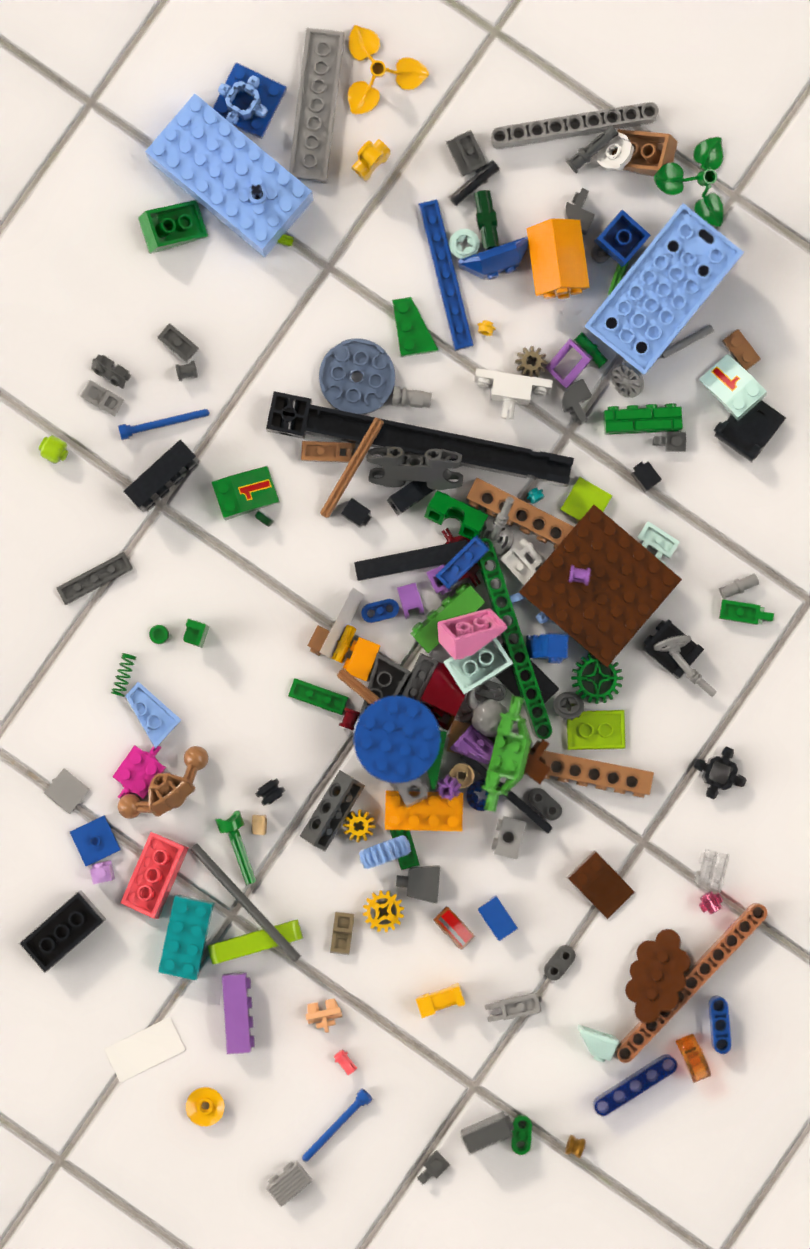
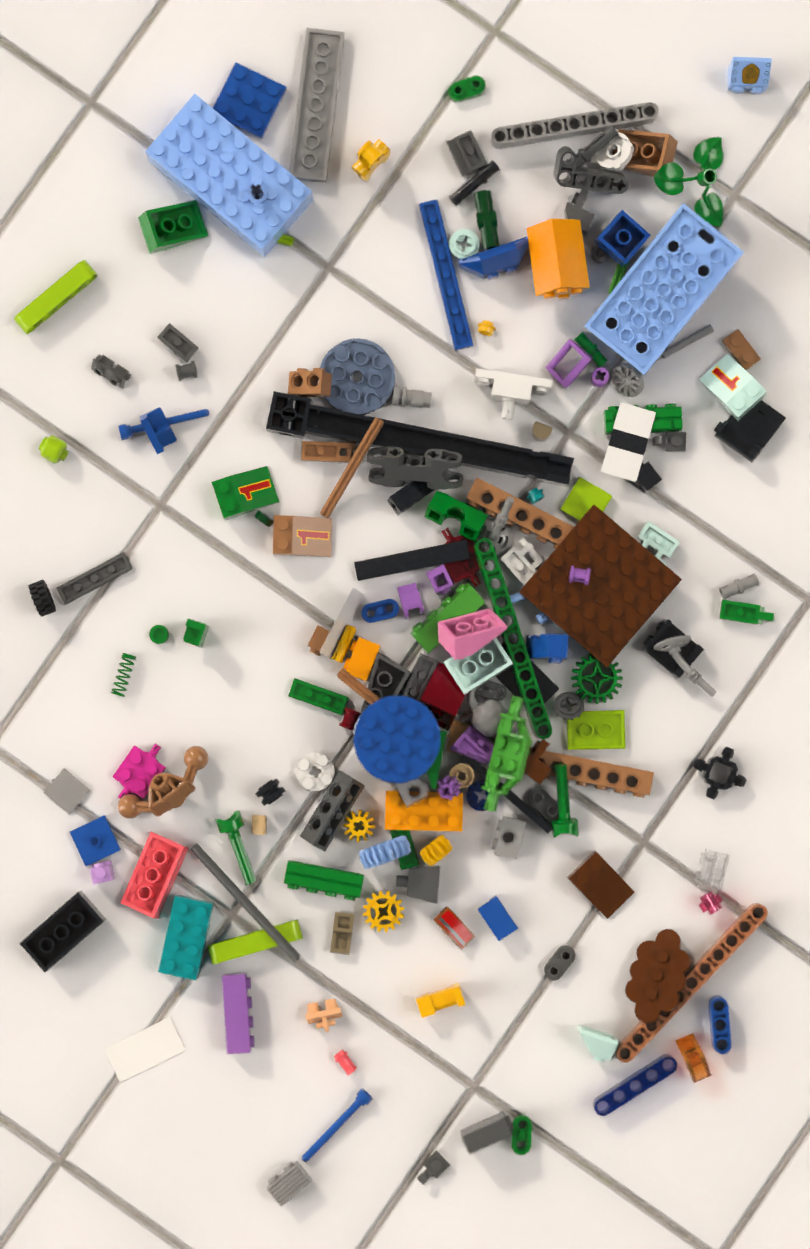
(42, 598): none -> black tyre
(55, 296): none -> lime beam
(102, 398): light grey slope -> none
(152, 714): light blue wing -> none
(158, 429): none -> blue panel
(161, 476): black brick -> none
(202, 1116): yellow dish -> none
(249, 88): light blue piece -> none
(302, 536): none -> medium nougat slope
(306, 765): none -> white plate
(309, 385): none -> medium nougat brick
(324, 879): none -> green brick
(356, 513): black brick -> none
(361, 95): yellow plant -> none
(411, 329): green wing -> none
(436, 850): none -> yellow gear
(462, 562): blue tile -> none
(467, 89): none -> green plate
(515, 1007): light grey hinge -> none
(538, 365): dark tan gear -> none
(541, 431): none -> dark tan brick
(564, 823): none -> green piece
(573, 397): dark grey brick -> none
(575, 1146): pearl gold wheel -> none
(592, 175): none -> dark grey beam
(601, 371): none -> medium lavender bush
(628, 442): none -> white sticker
(749, 74): none -> light blue slope

